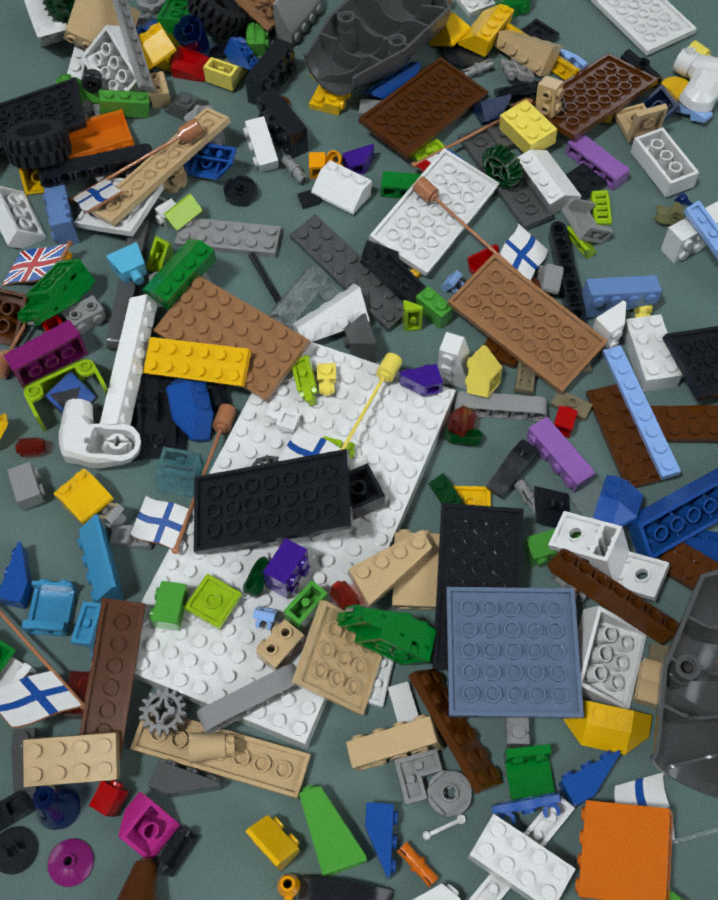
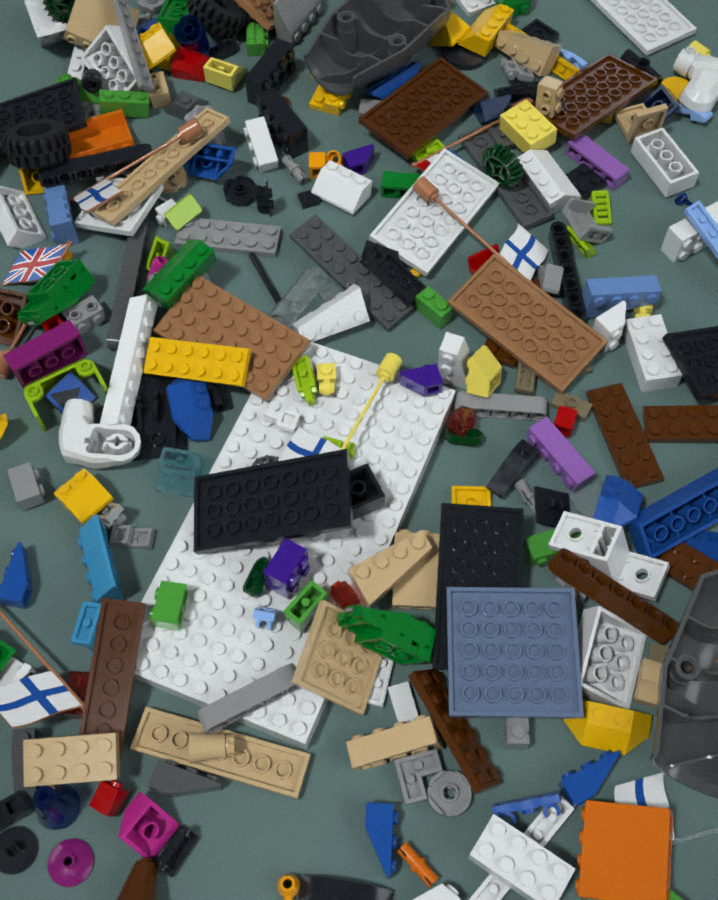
(30, 447): clear red brick -> none
(50, 608): dark azure panel -> none
(128, 264): medium azure torso -> none
(157, 264): none -> dark pink cone
(166, 521): flag -> none
(172, 713): light grey gear -> none
(213, 601): lime plate -> none
(240, 53): blue slope -> none
(263, 196): none -> black hinge
(273, 842): yellow slope -> none
(280, 645): tan brick -> none
(331, 837): bright green slope -> none
(360, 339): dark grey slope -> none
(412, 316): lime slope -> none
(444, 490): dark green plate -> none
(451, 282): light blue tile -> none
(460, 820): white hinge -> none
(477, 68): light grey pin -> none
(528, 771): green bracket -> none
(641, 413): light blue plate -> none
(668, 215): olive plate -> none

